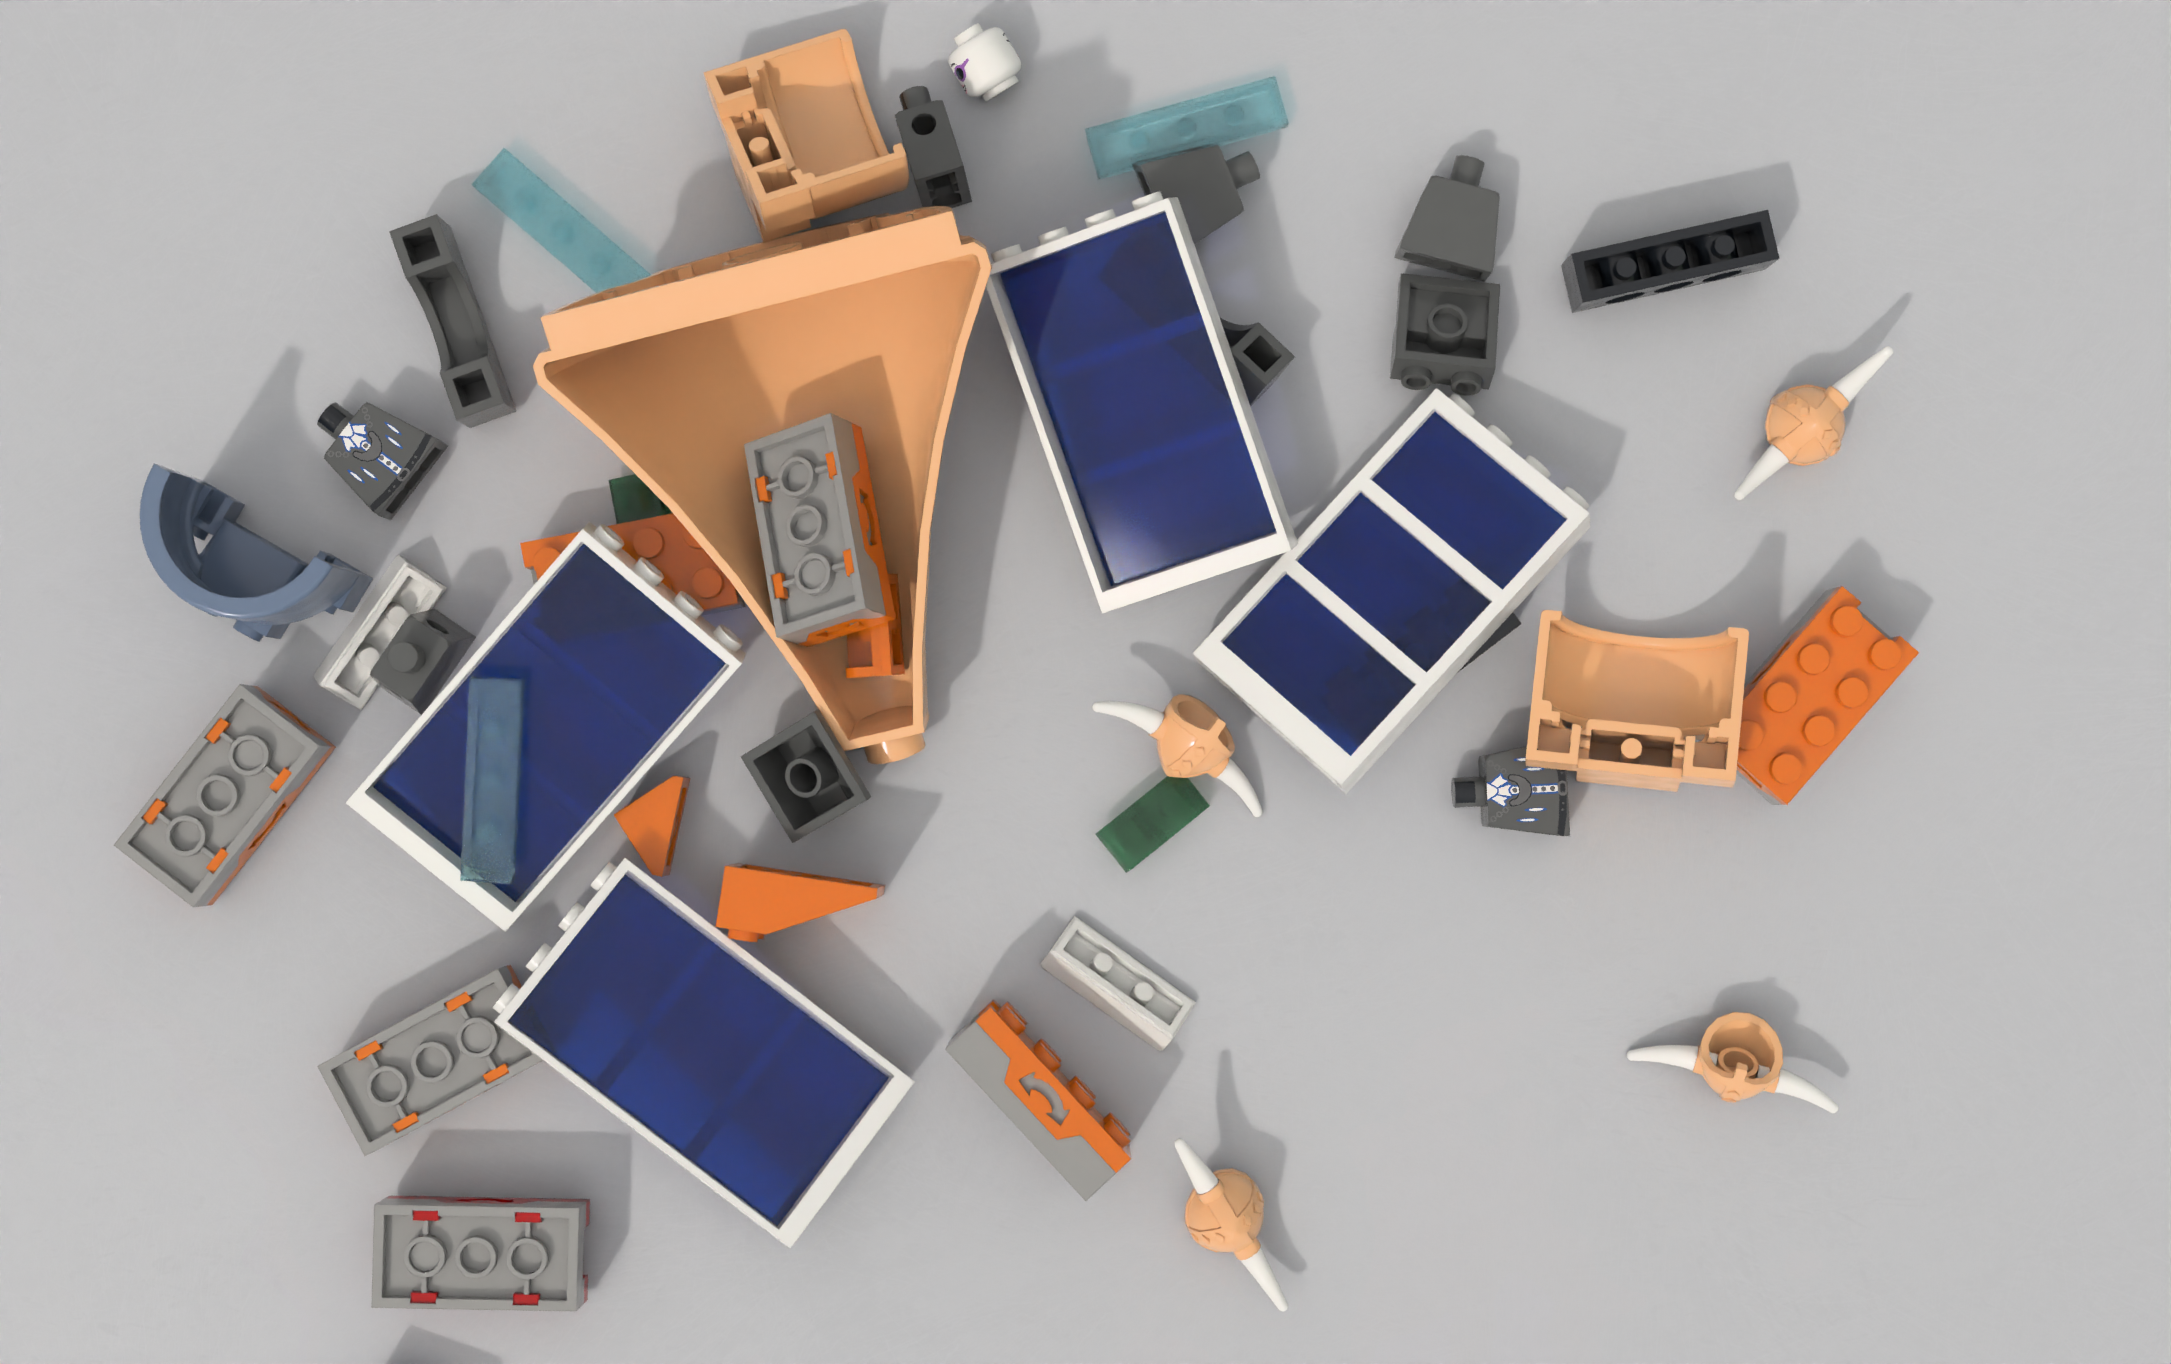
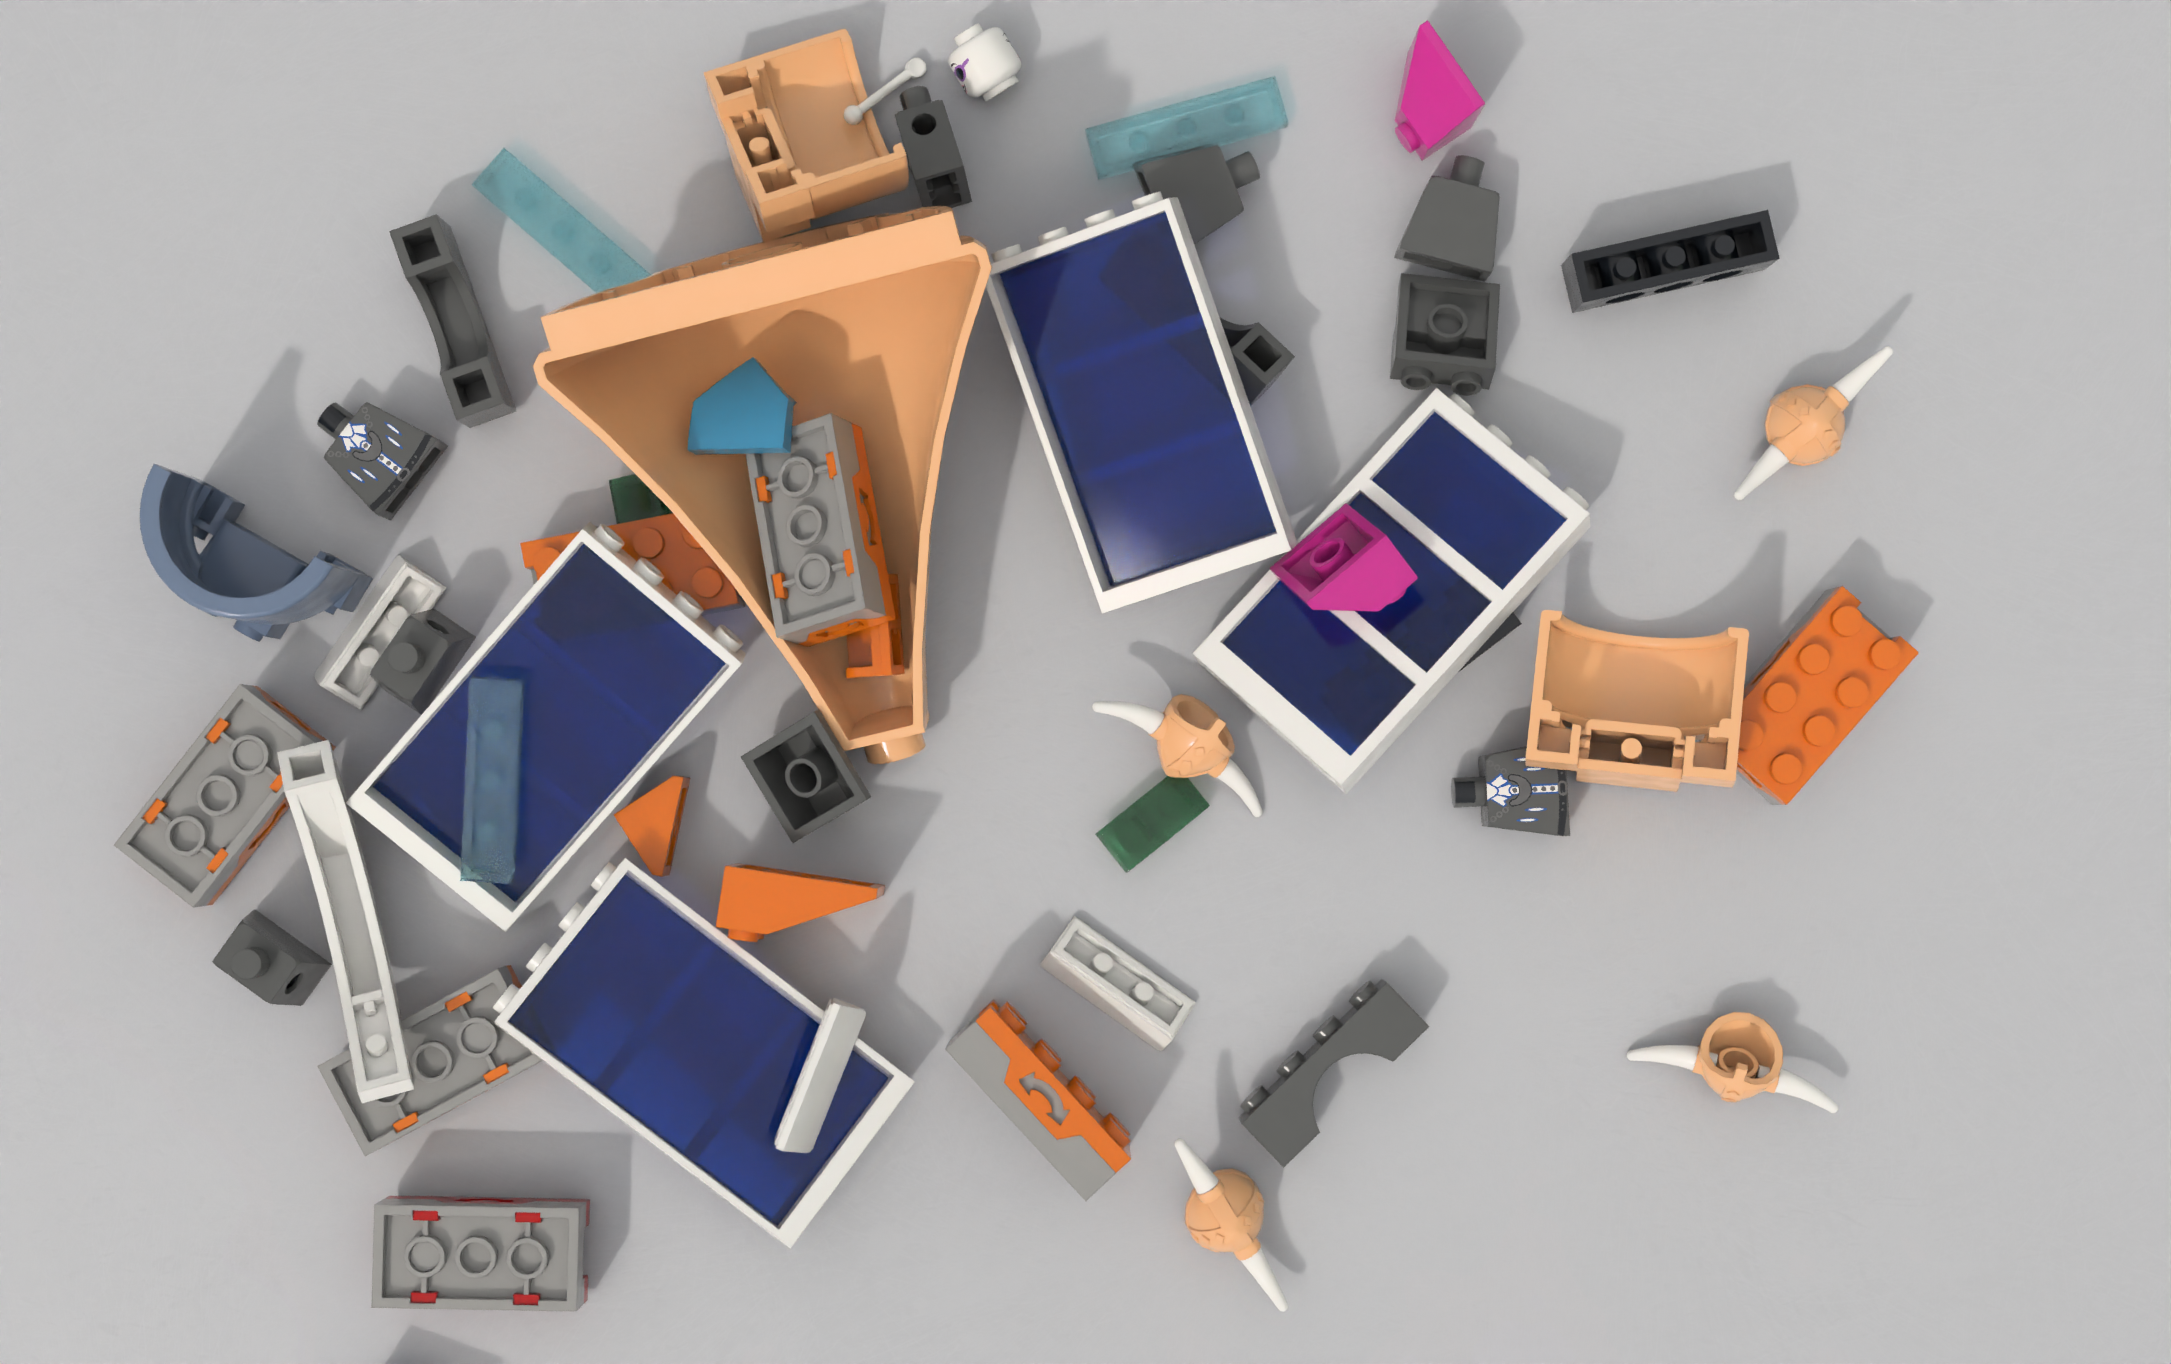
(268, 958): none -> dark grey torso
(349, 918): none -> white arch
(742, 415): none -> dark azure slope
(819, 1077): none -> white slope
(913, 69): none -> white hinge
(1345, 566): none -> dark pink slope
(1375, 1025): none -> dark grey arch
(1434, 96): none -> dark pink slope

